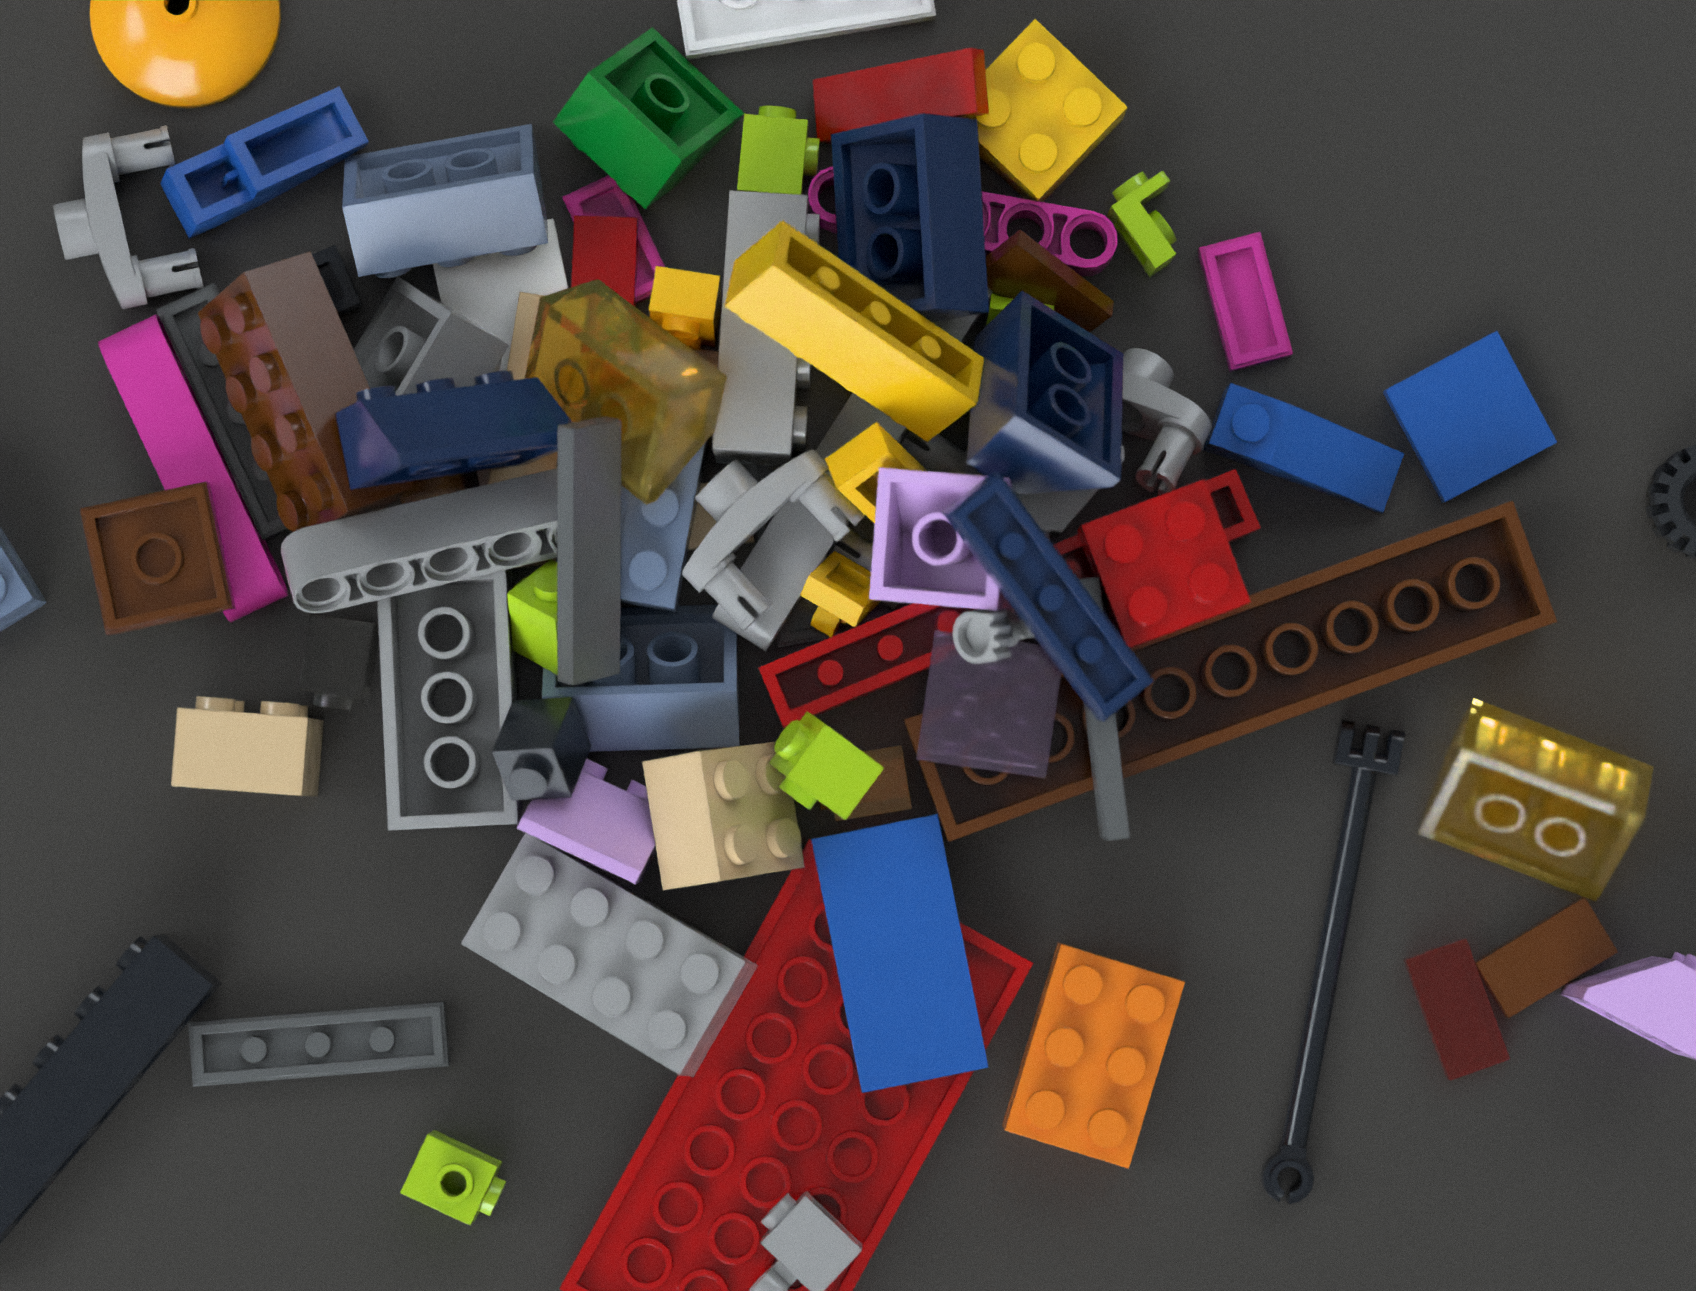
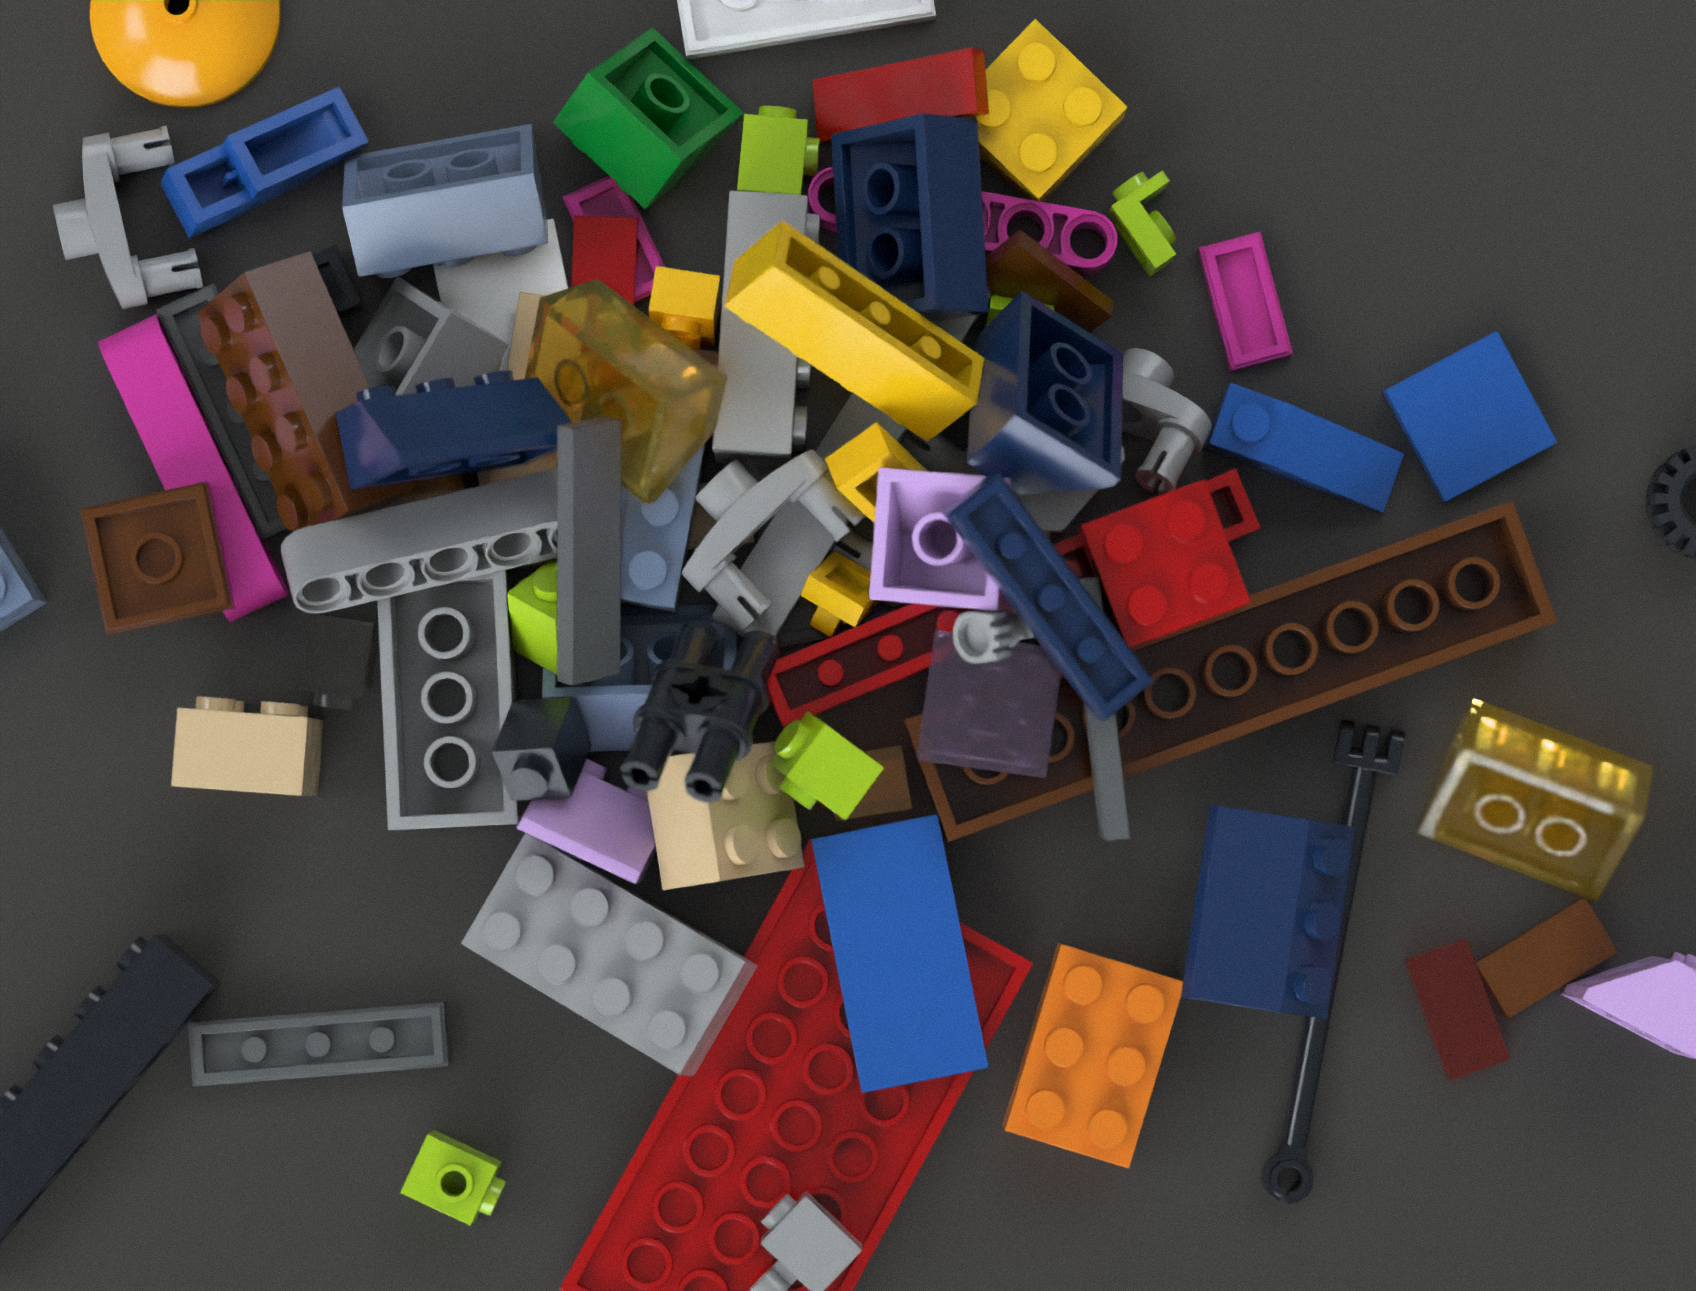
(701, 711): none -> black pin
(1268, 912): none -> dark blue slope

